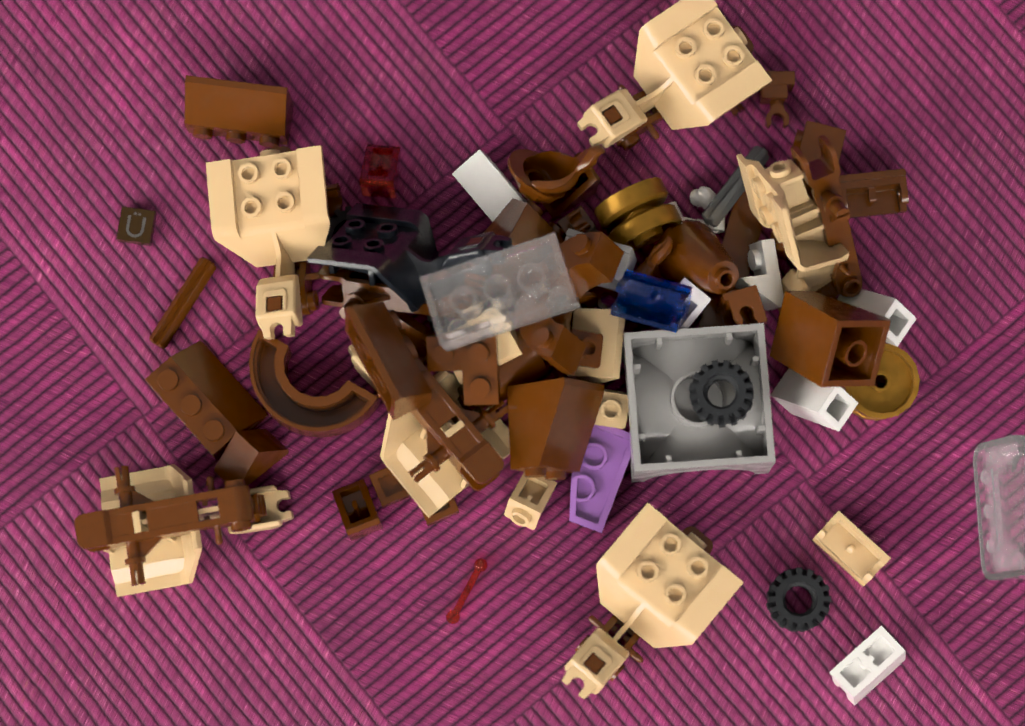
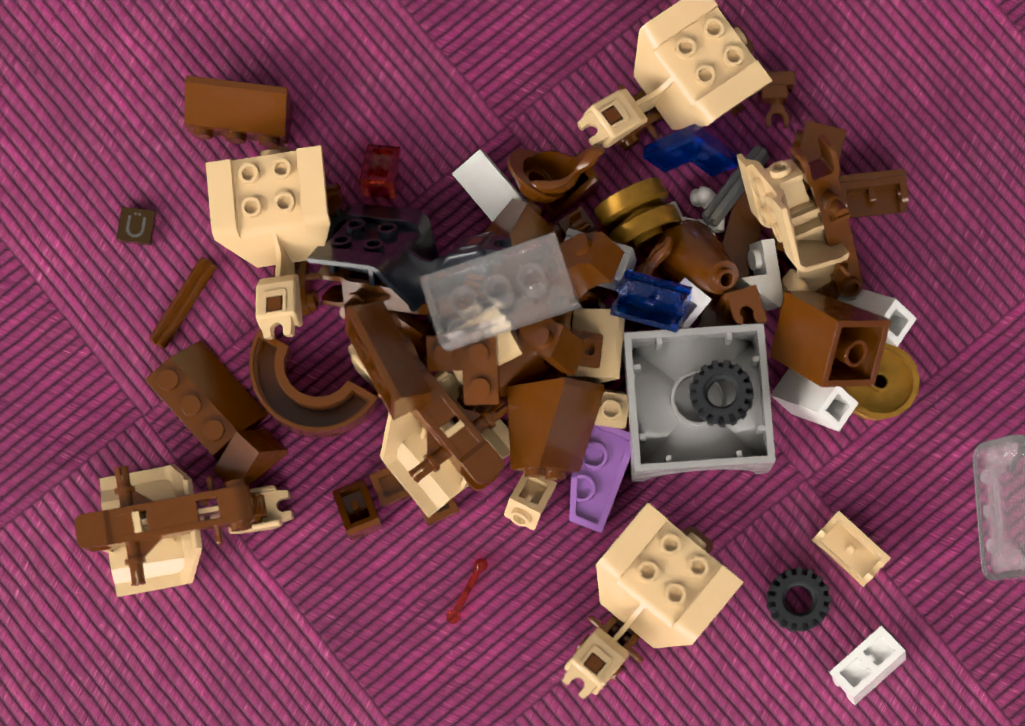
(693, 146): none -> clear blue plate

